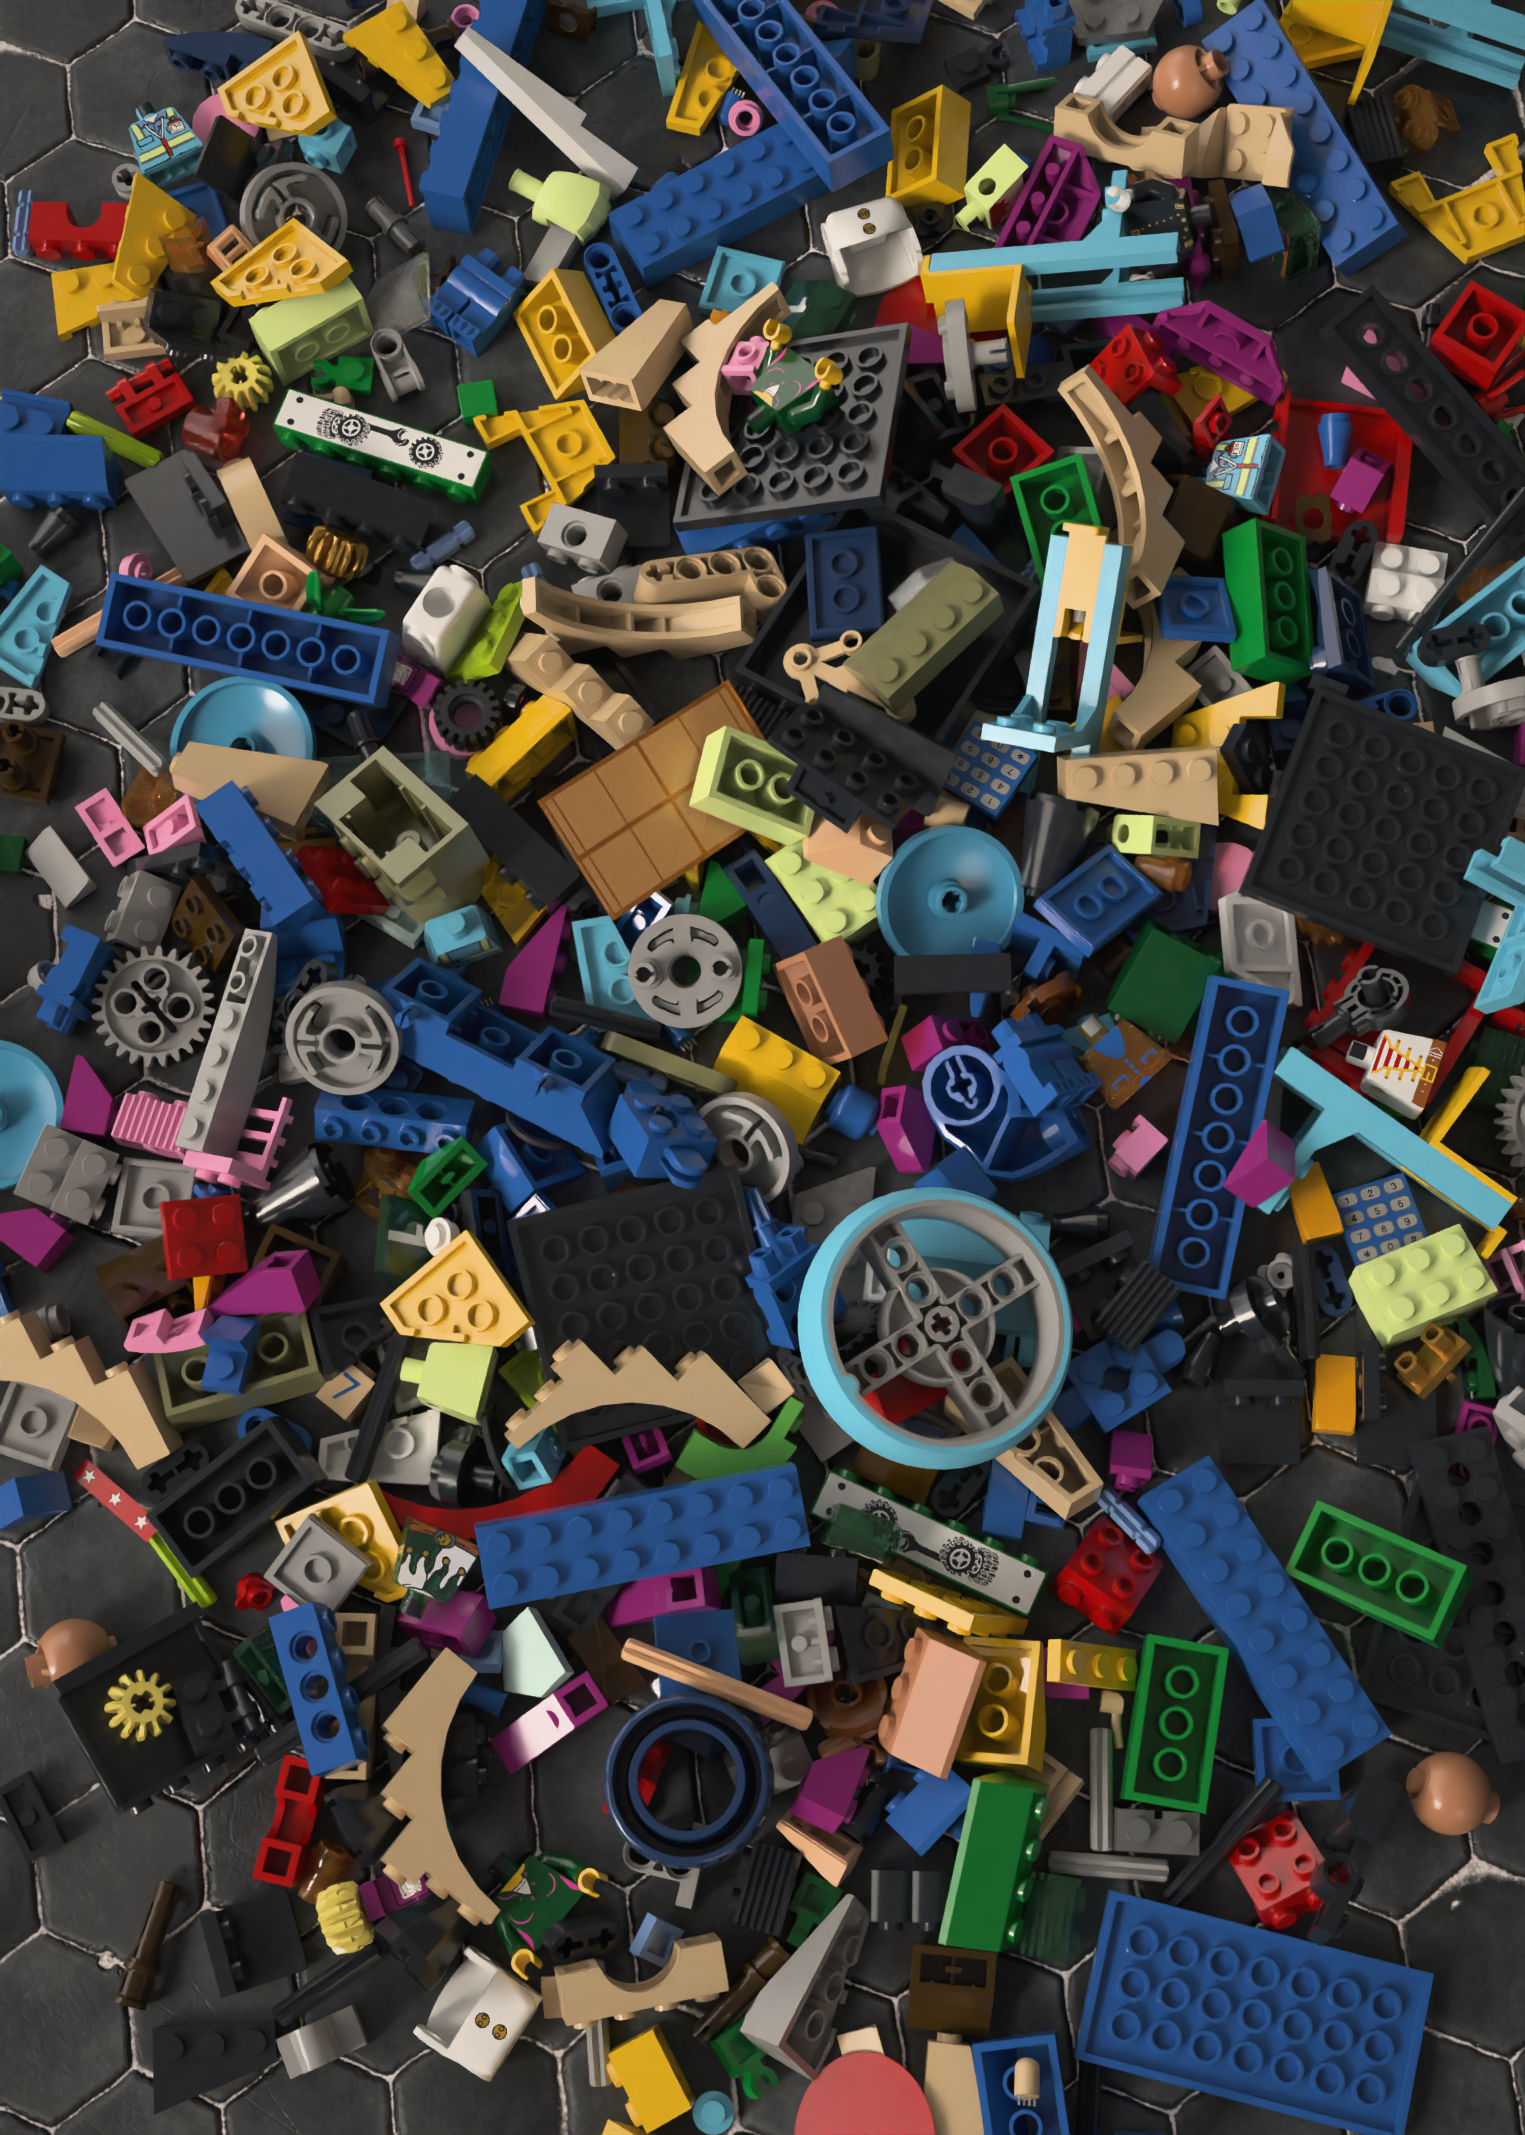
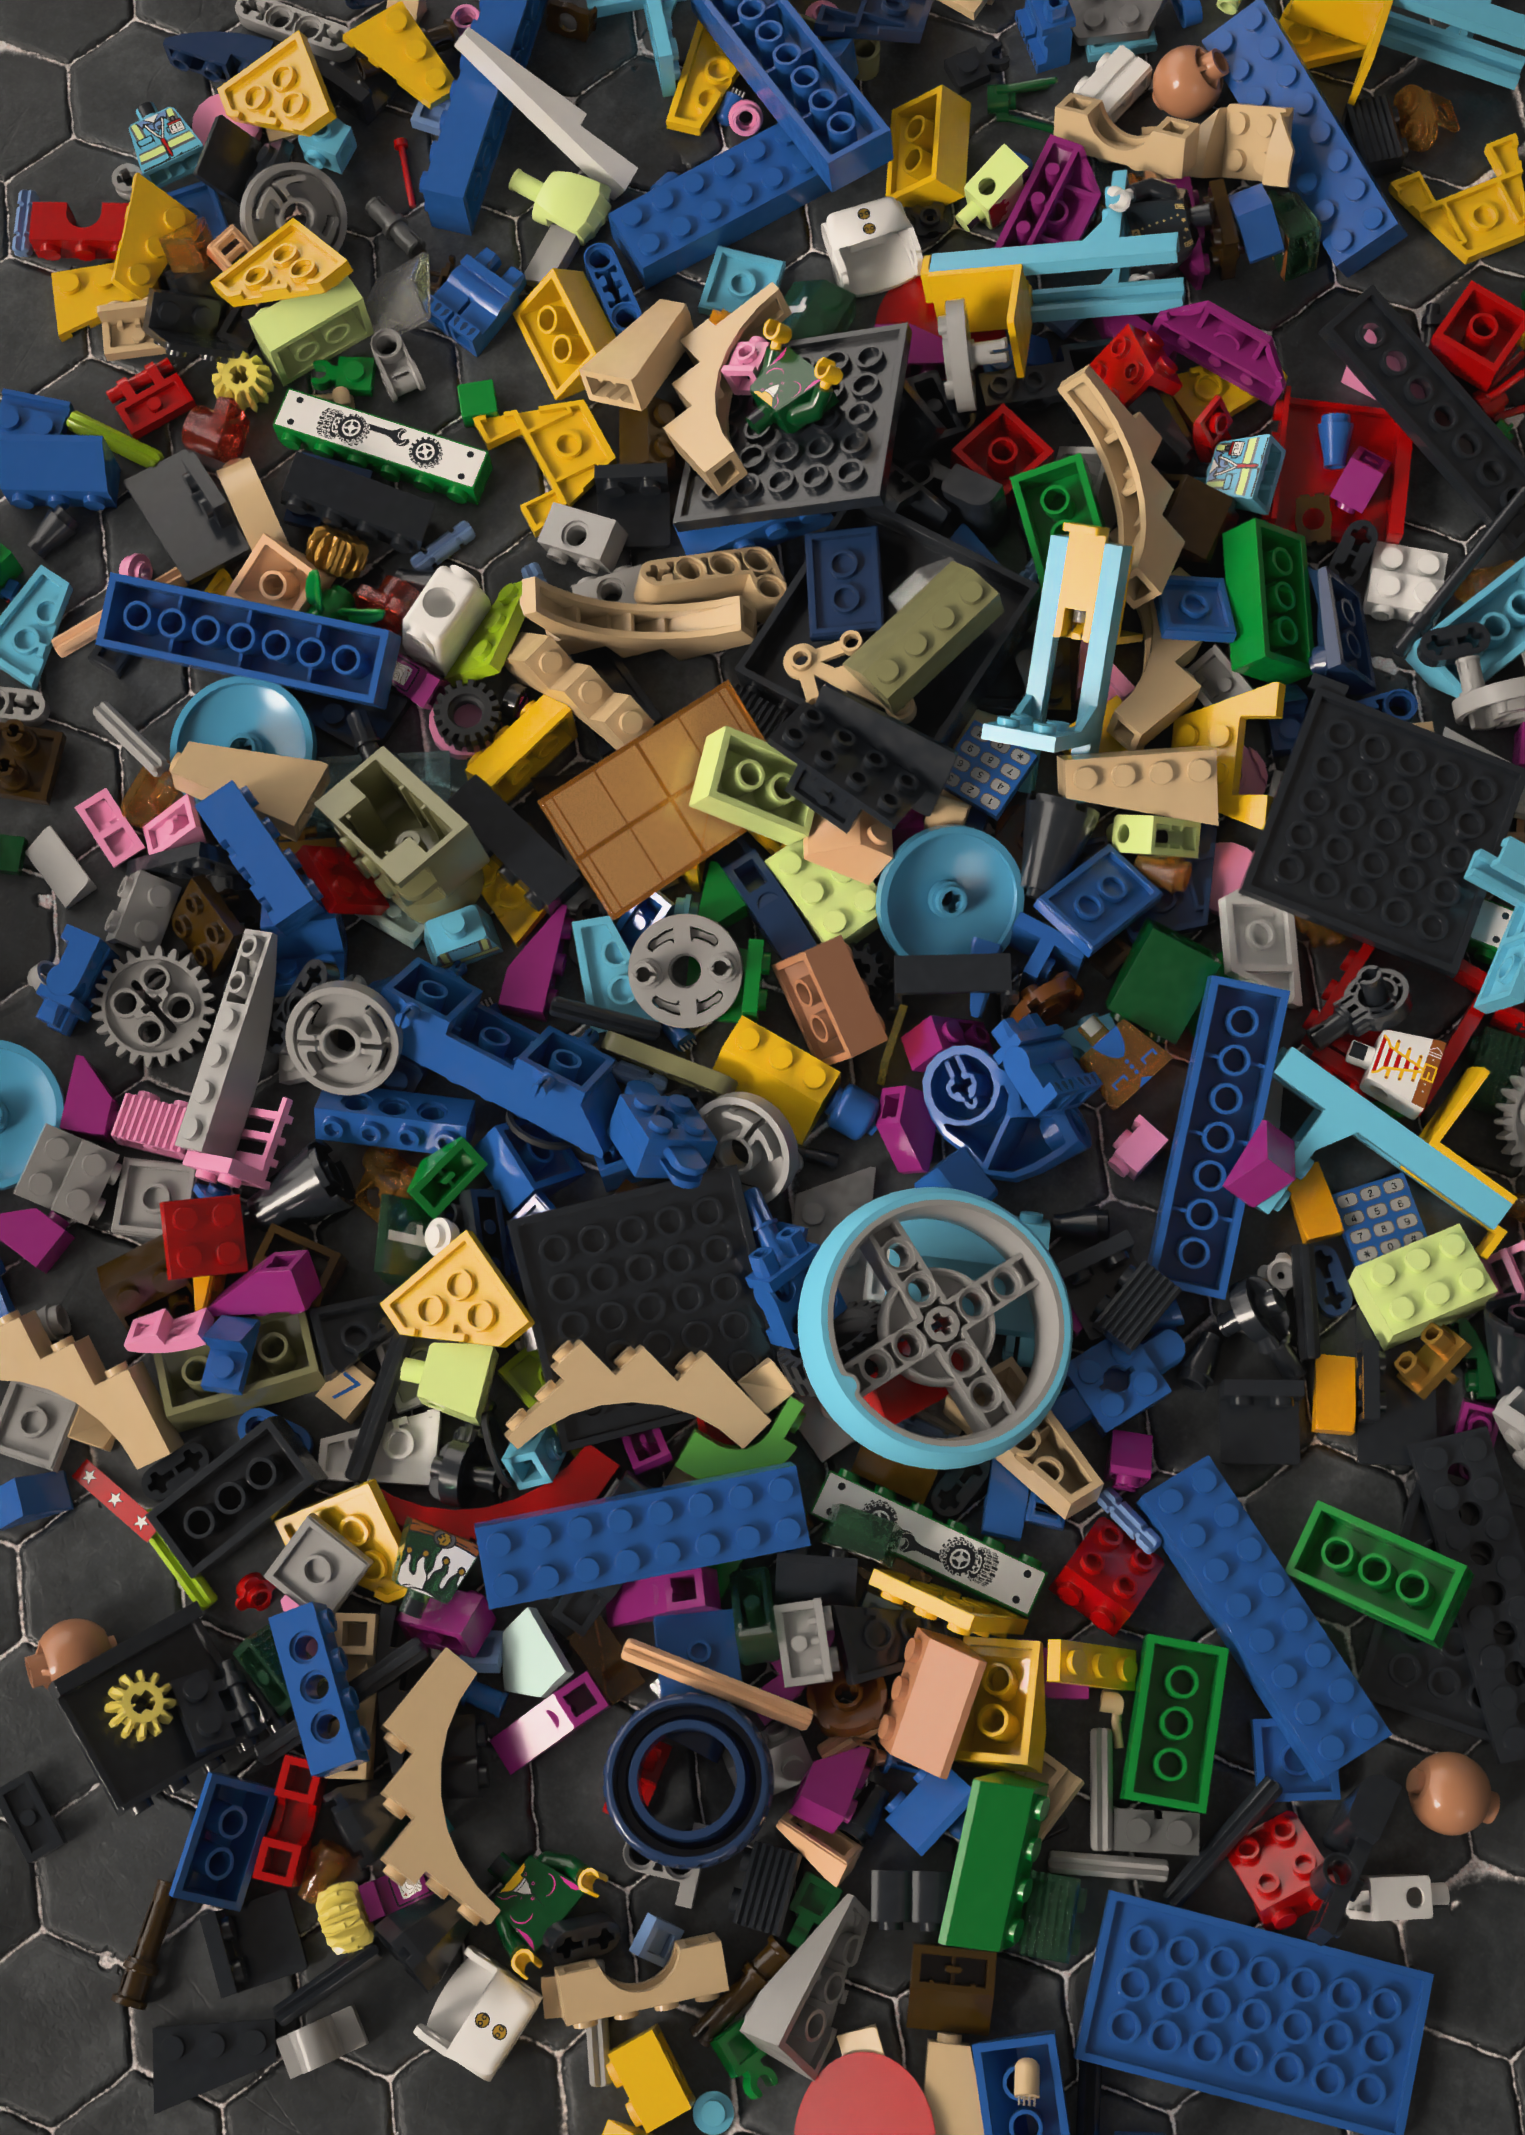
(223, 1841): none -> blue slope
(392, 596): none -> clear red piece
(1246, 761): black plate -> none
(1398, 1898): none -> white torso

